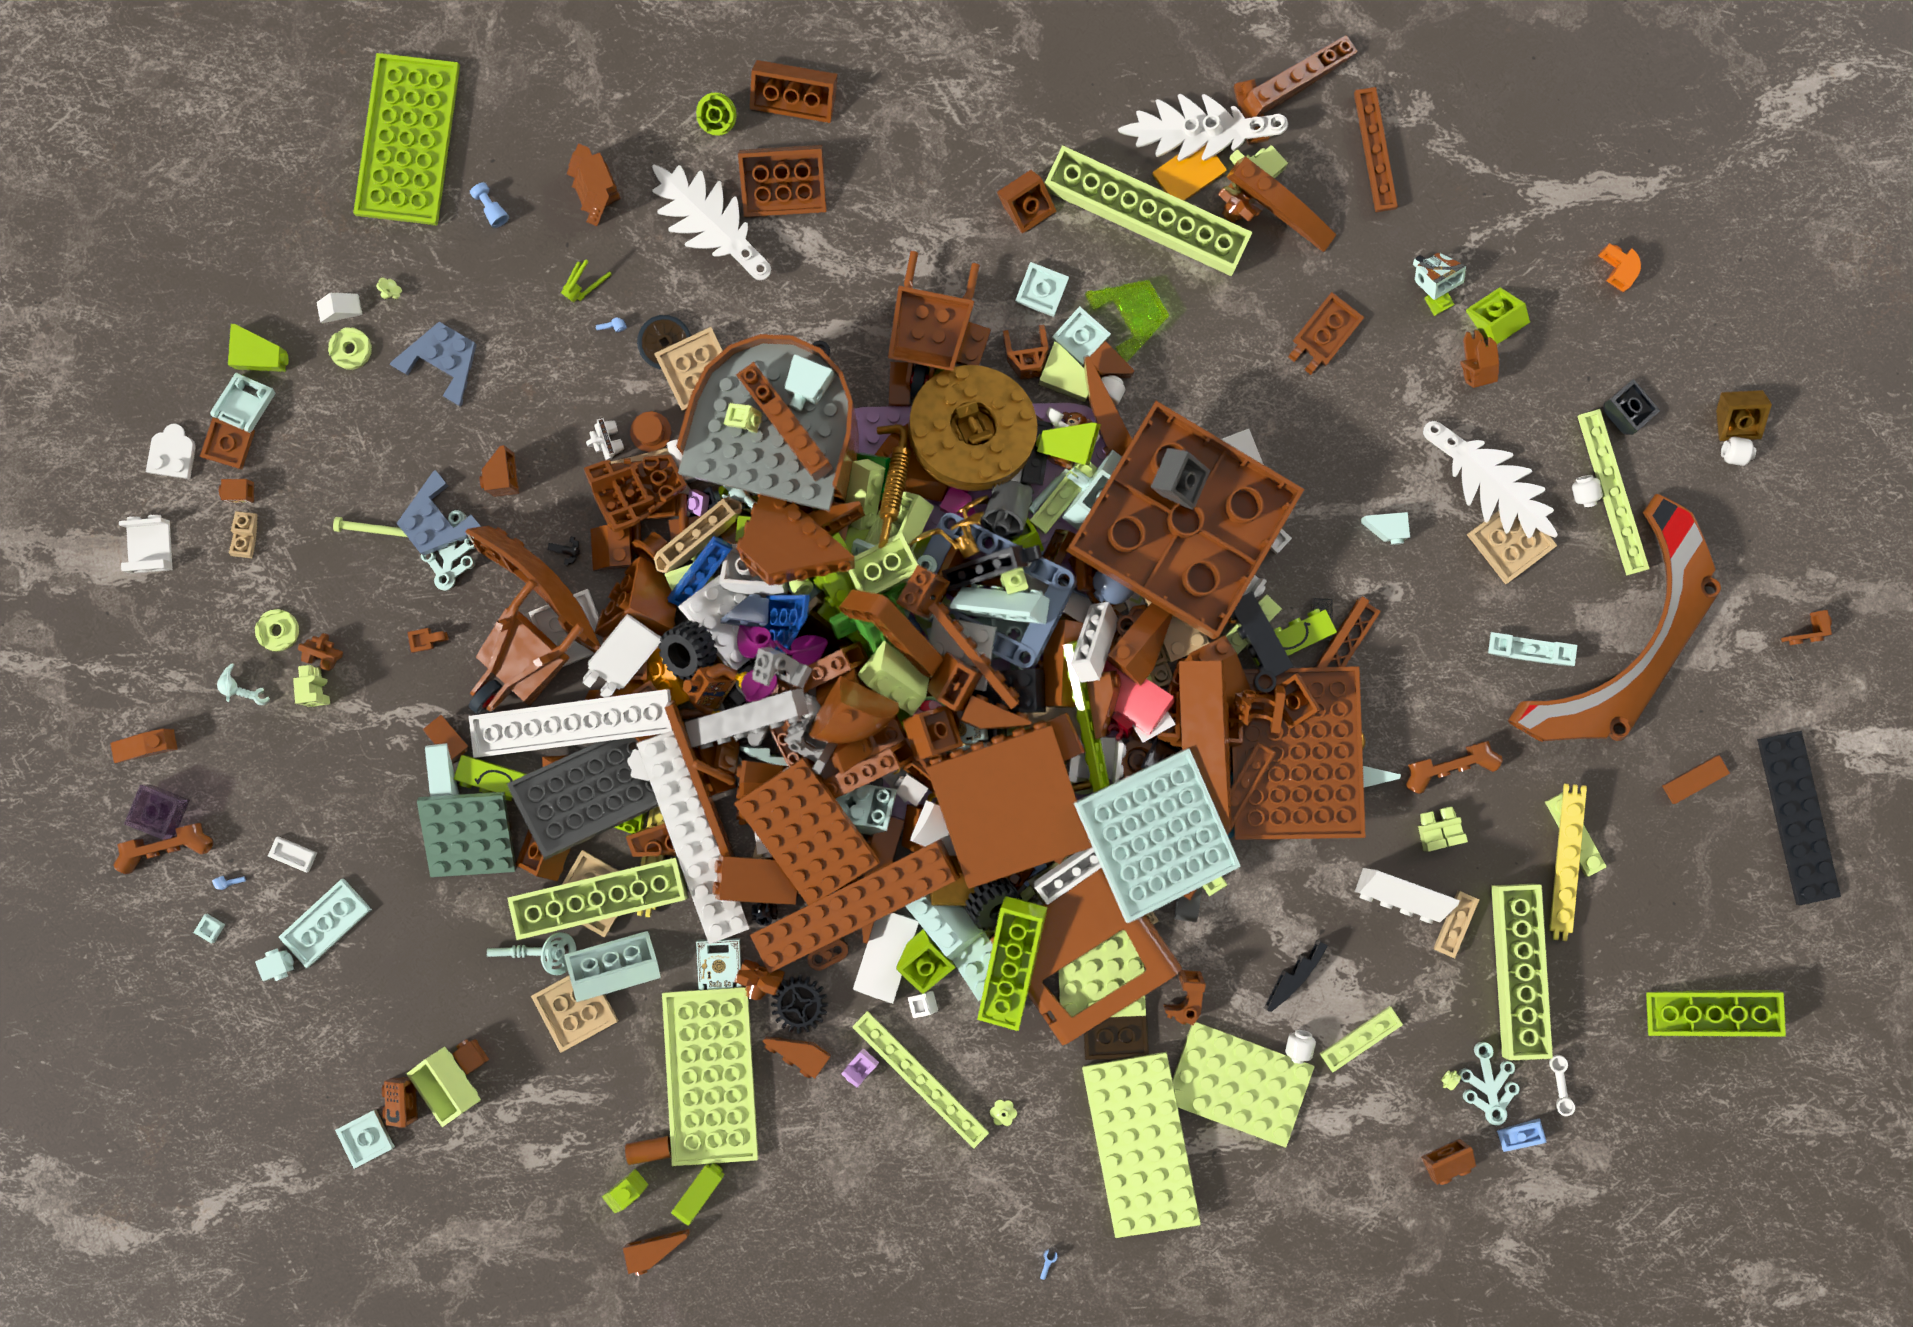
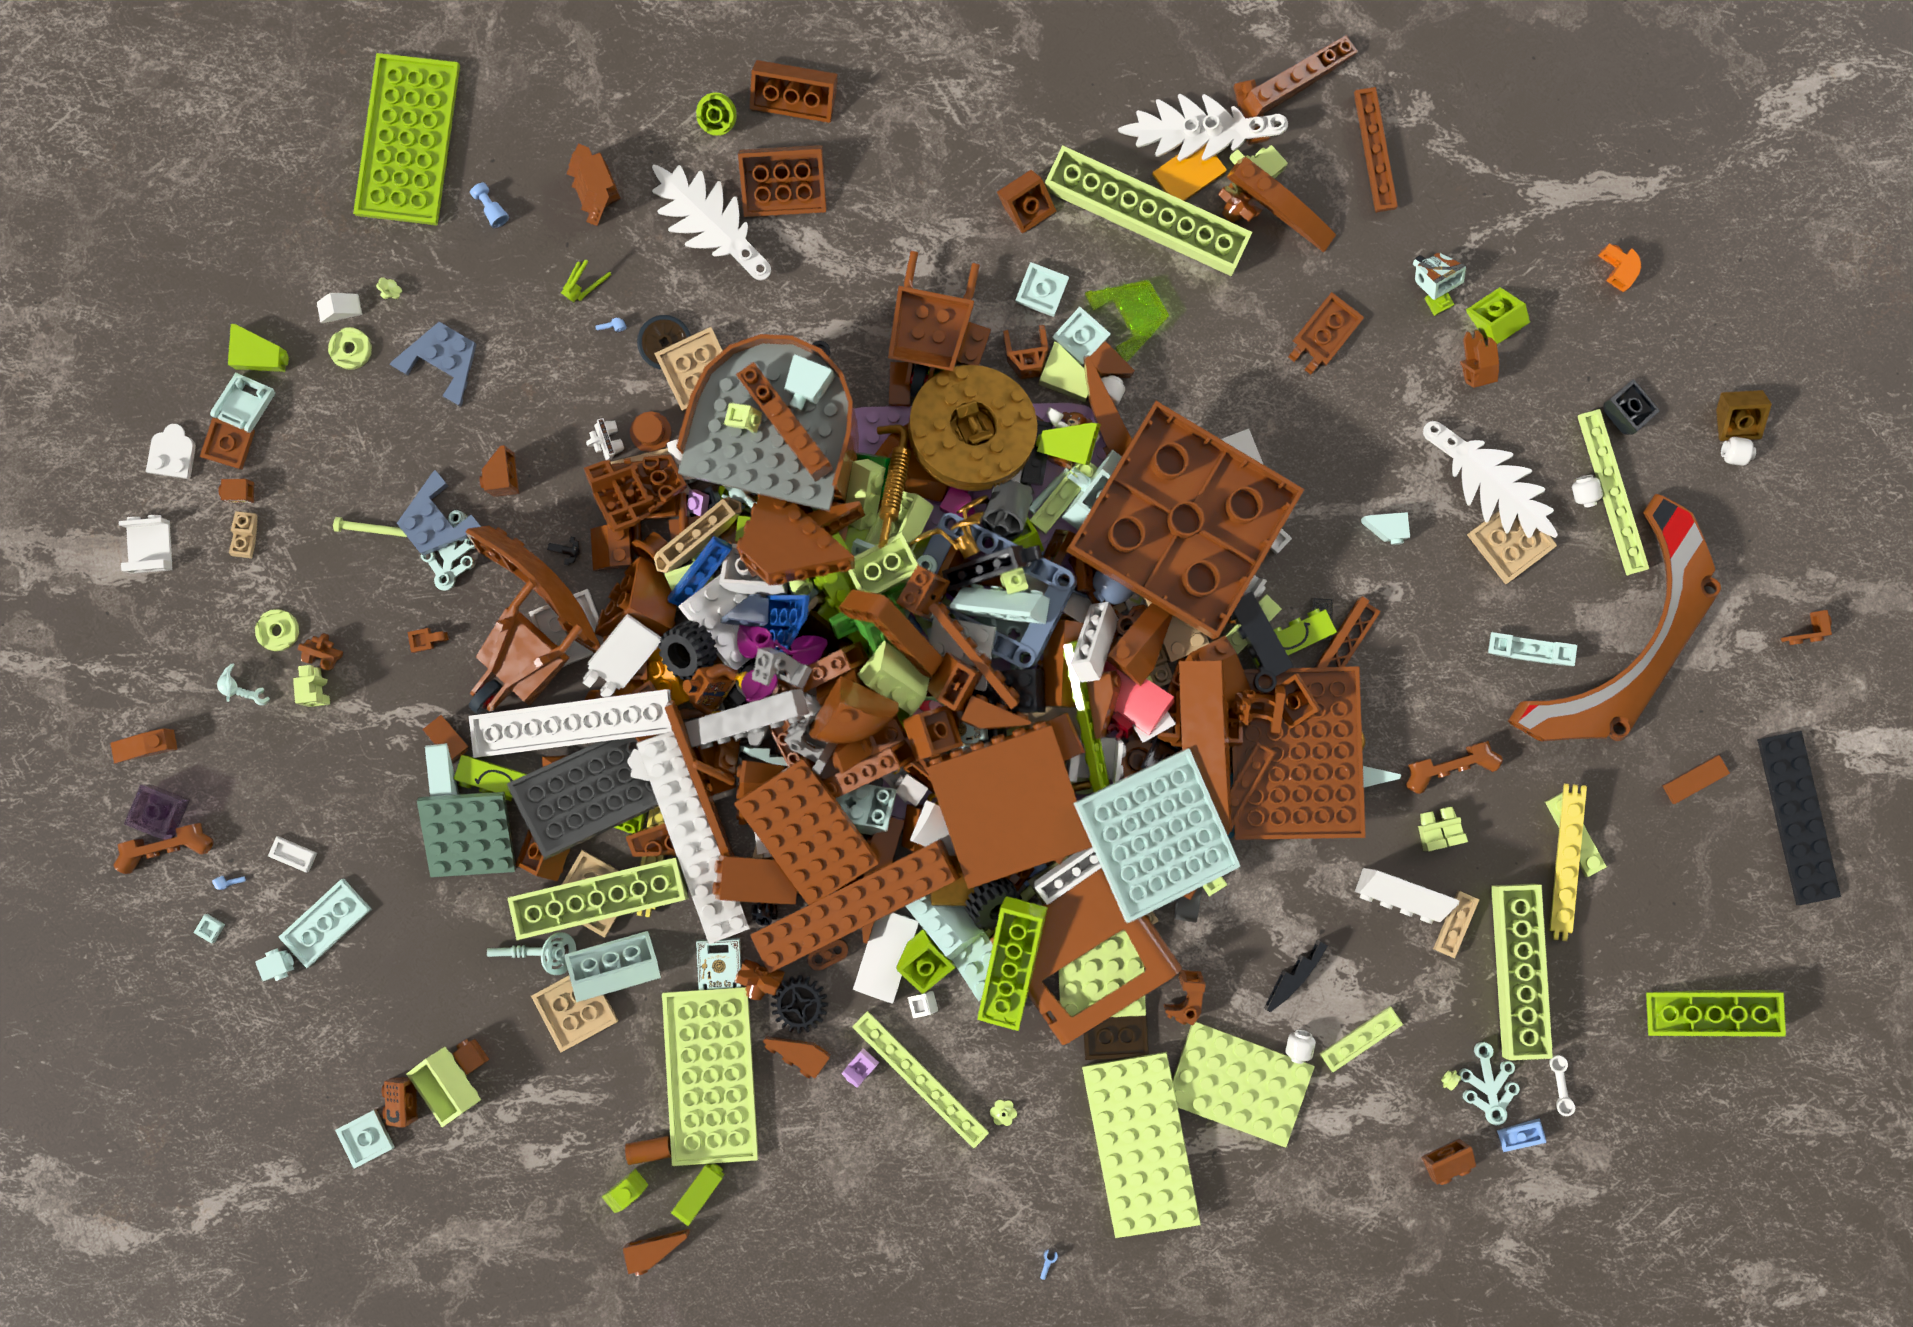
(1180, 478): dark grey slope -> none

